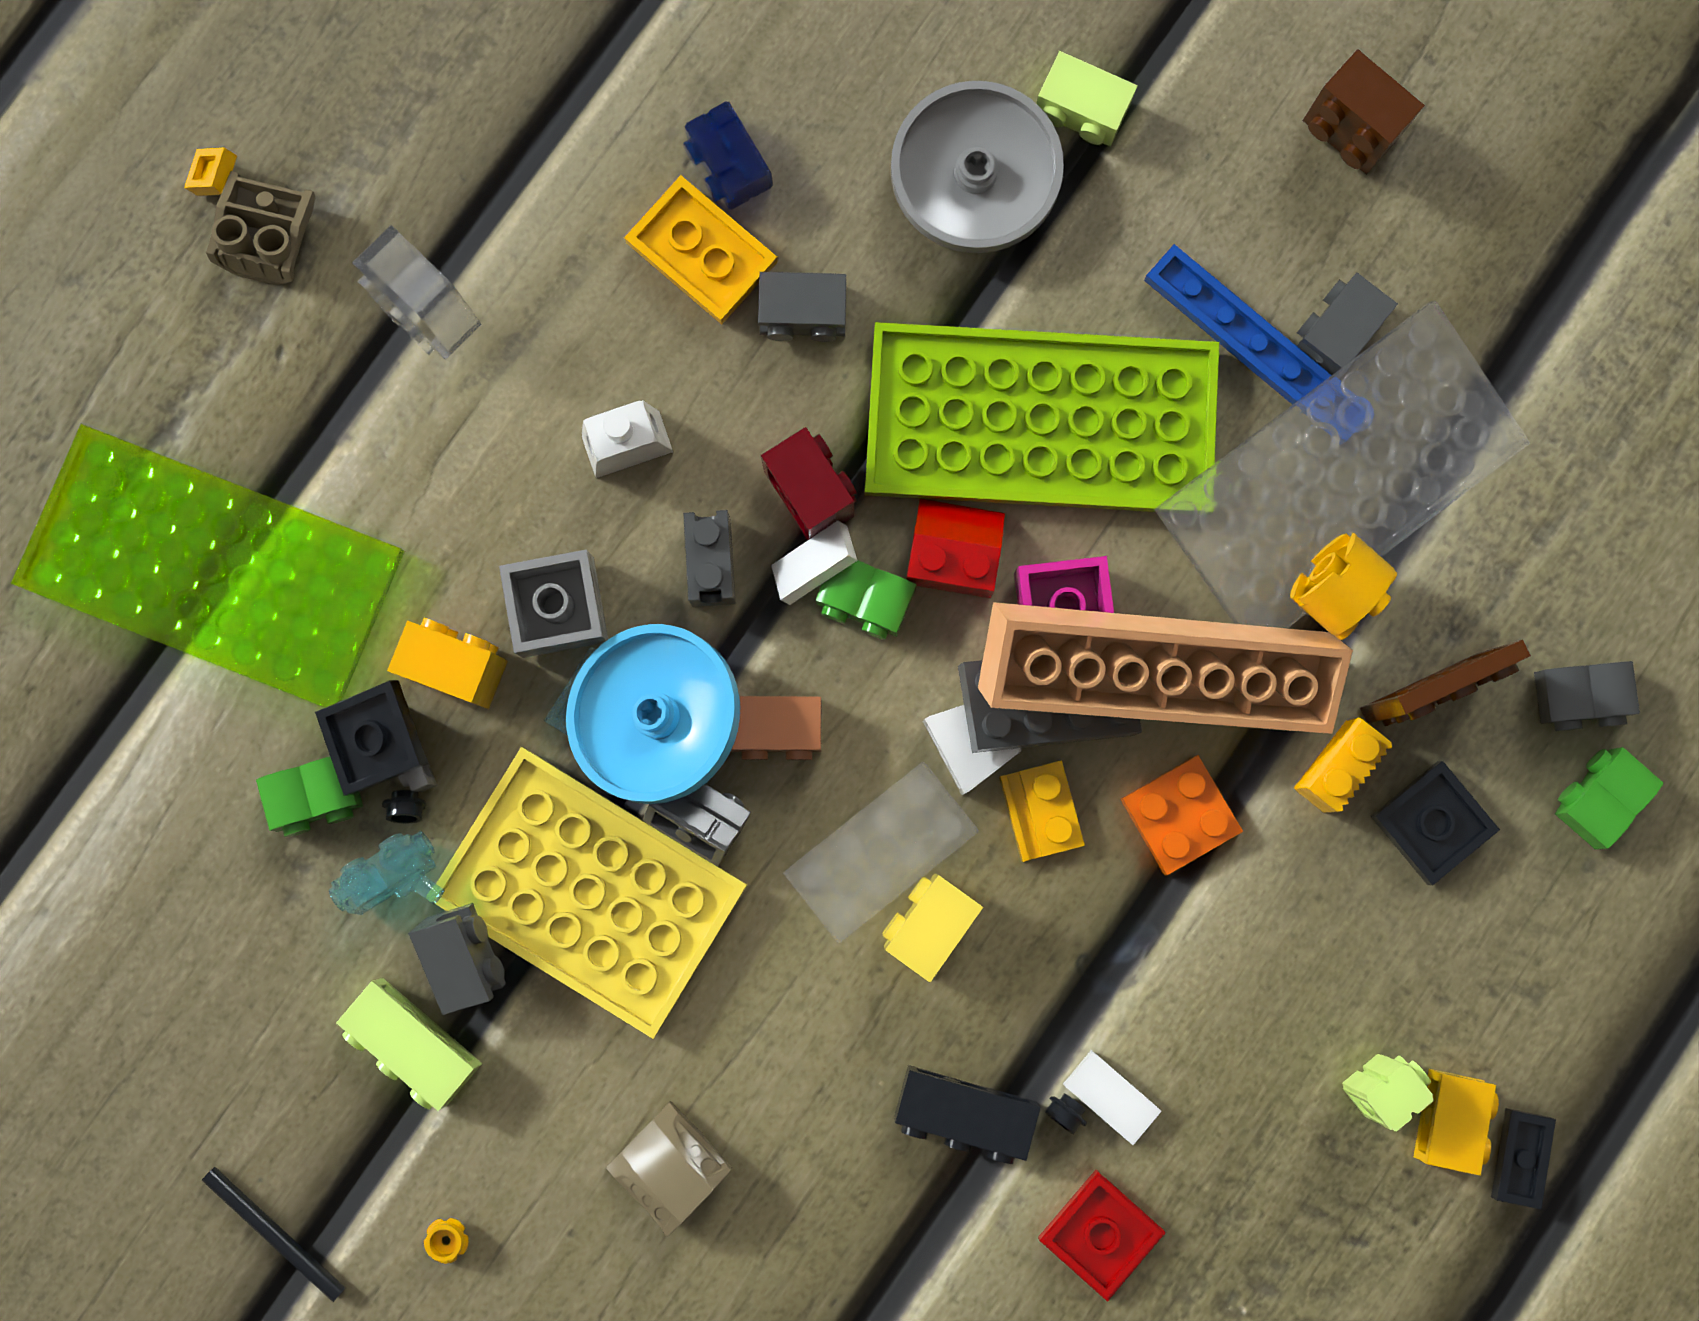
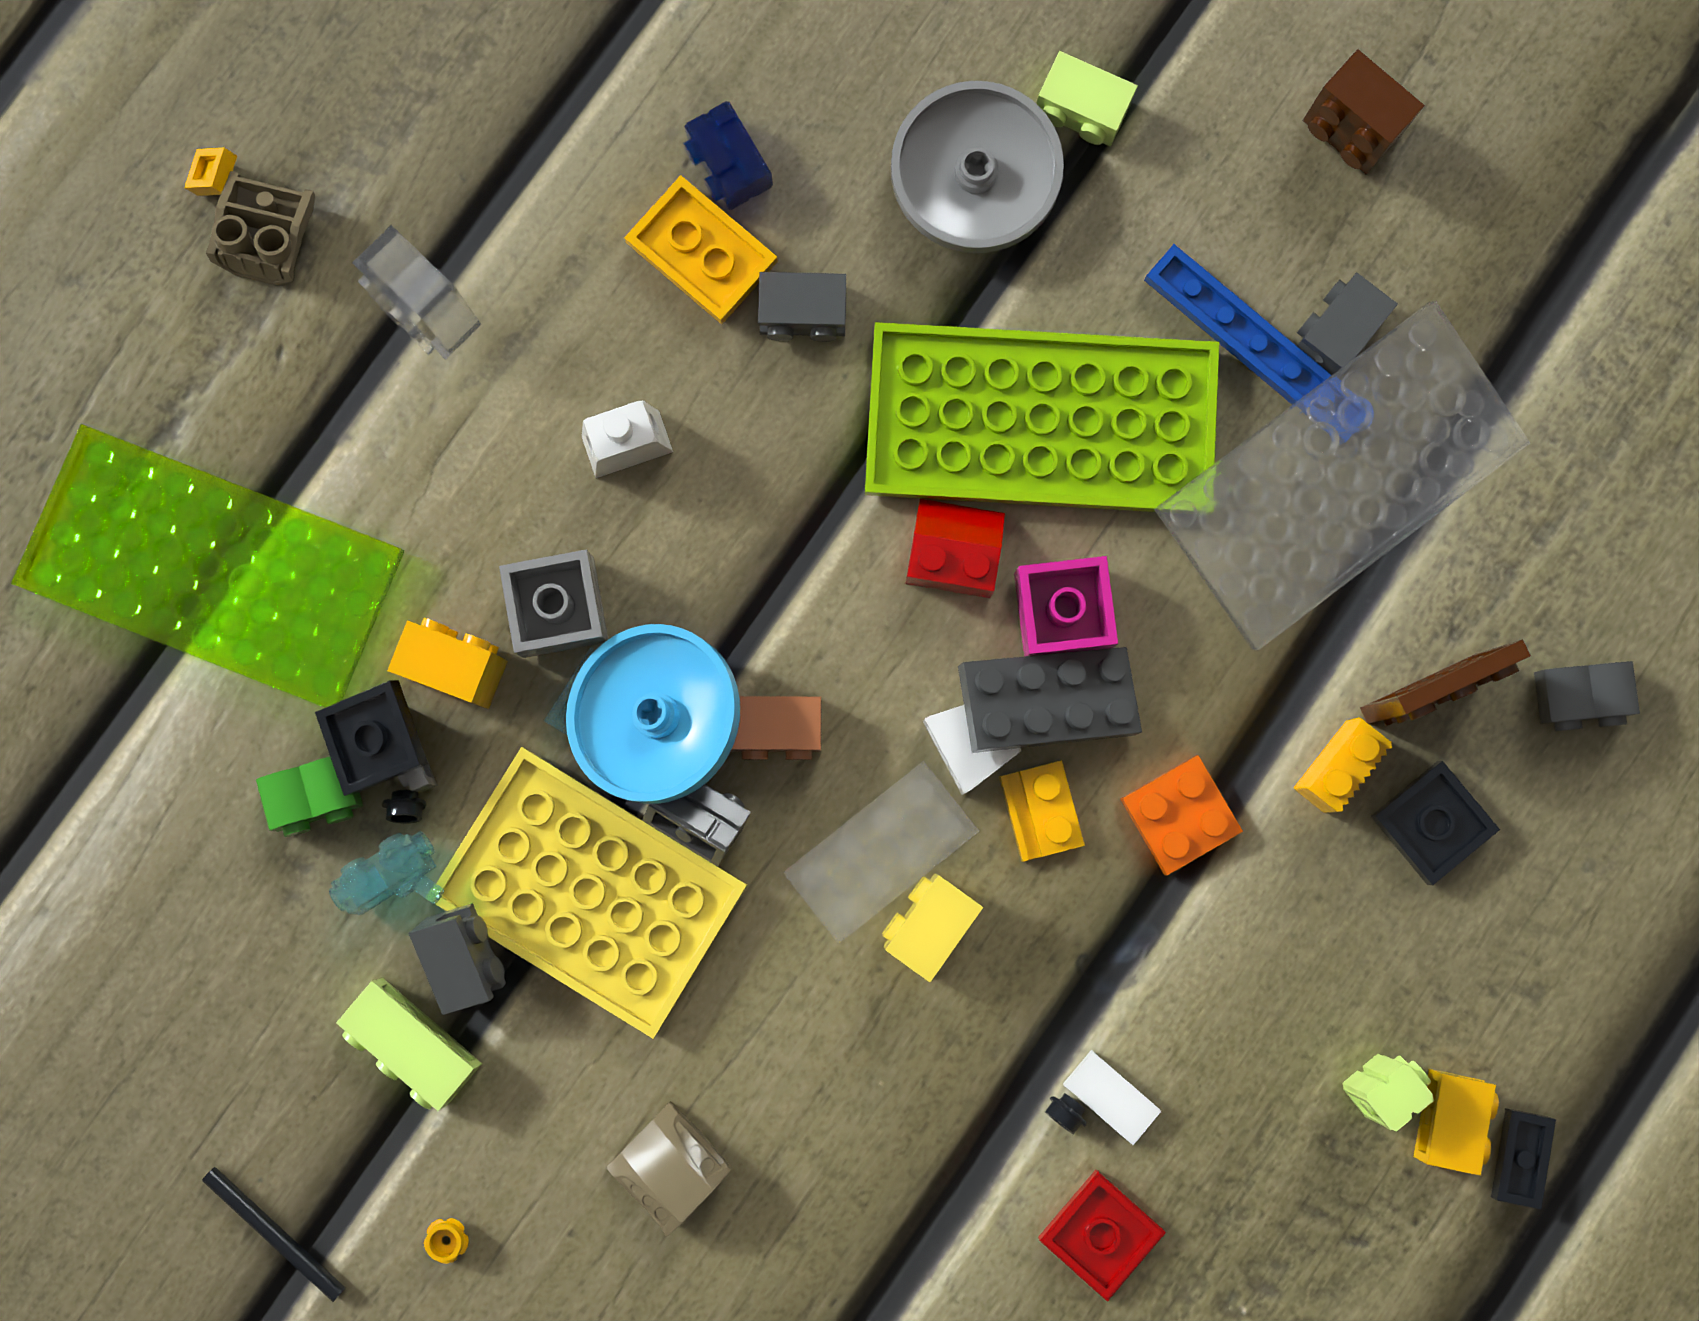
(709, 559): dark grey brick -> none
(808, 484): dark red brick -> none
(814, 562): white tile -> none
(868, 597): bright green brick -> none
(966, 1115): black brick -> none
(1162, 669): light nougat brick -> none
(1344, 585): yellow brick -> none
(1607, 797): bright green brick -> none

